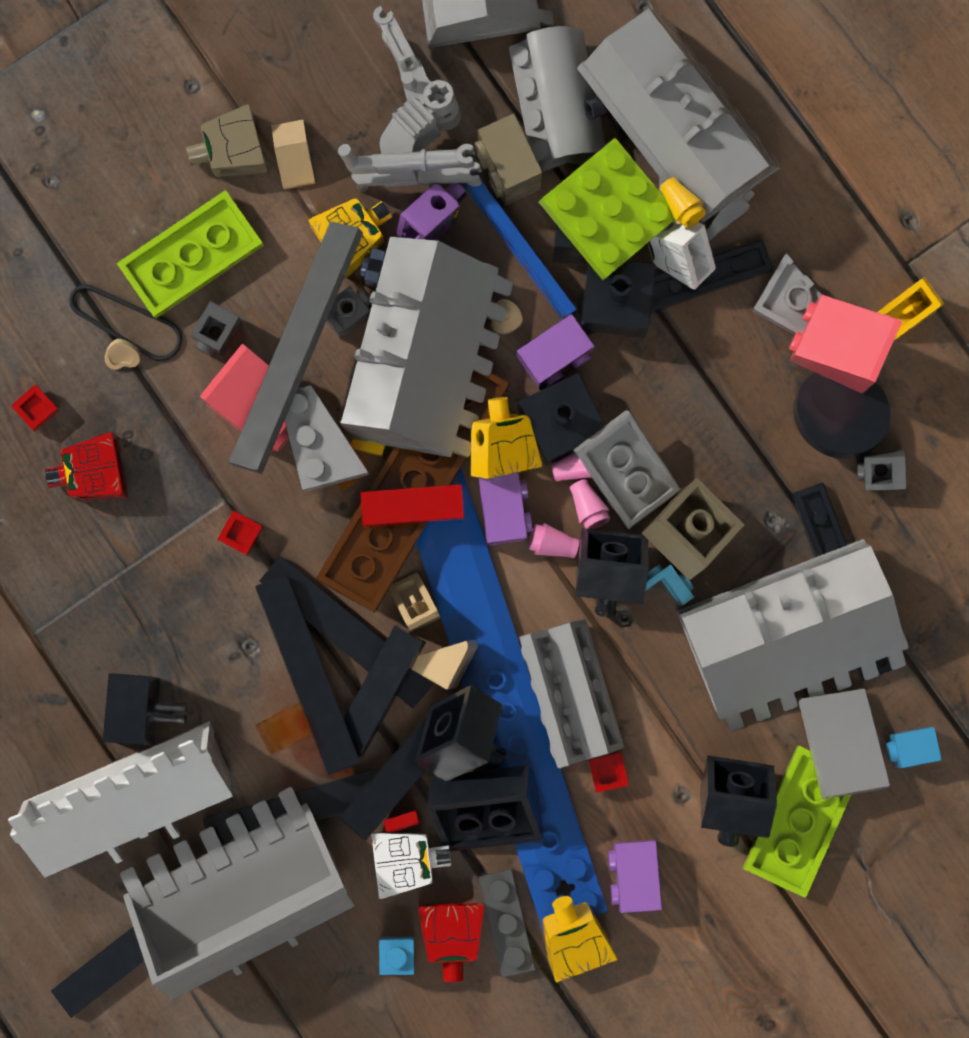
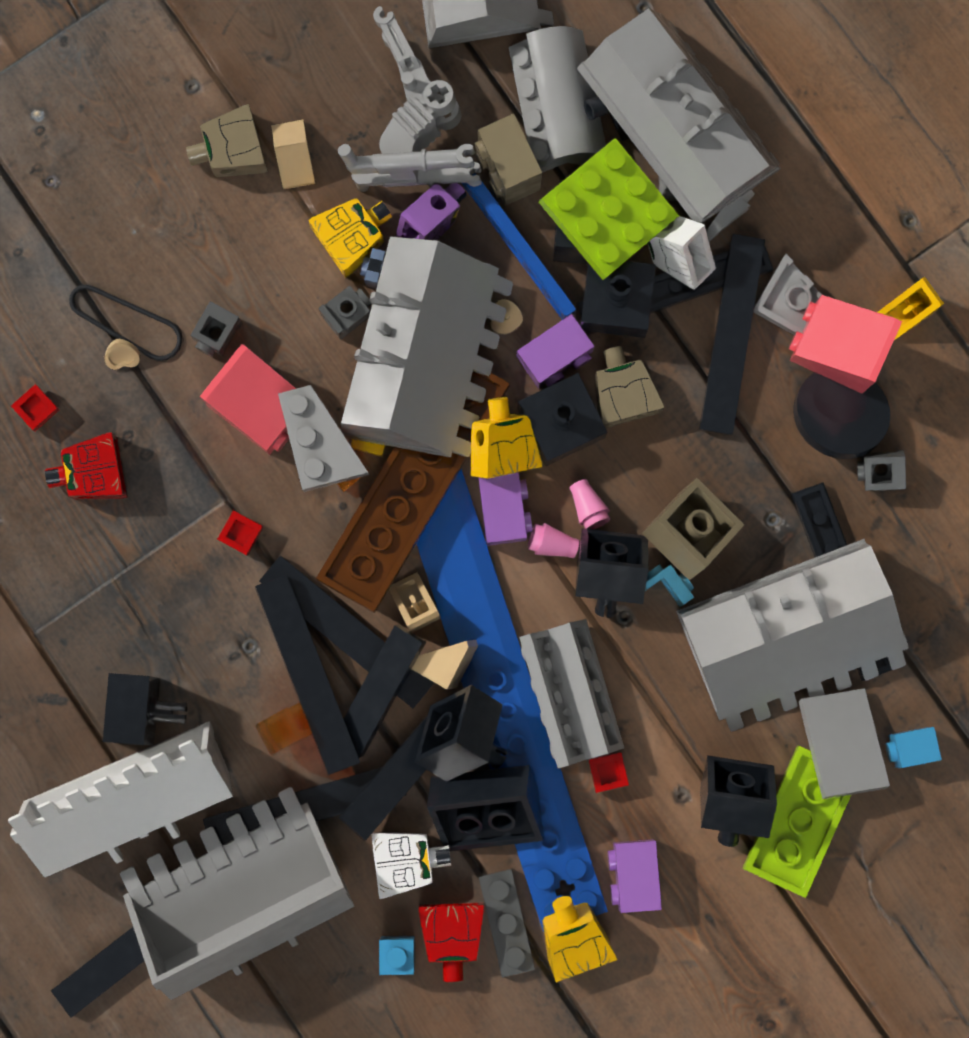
(190, 254): lime plate -> none
(295, 347): dark grey tile -> none
(401, 821): red tile -> none
(412, 505): red tile -> none
(569, 468): bright pink cone -> none
(625, 390): none -> dark tan torso
(627, 469): light grey tile -> none
(683, 203): yellow cone -> none
(732, 334): none -> black tile

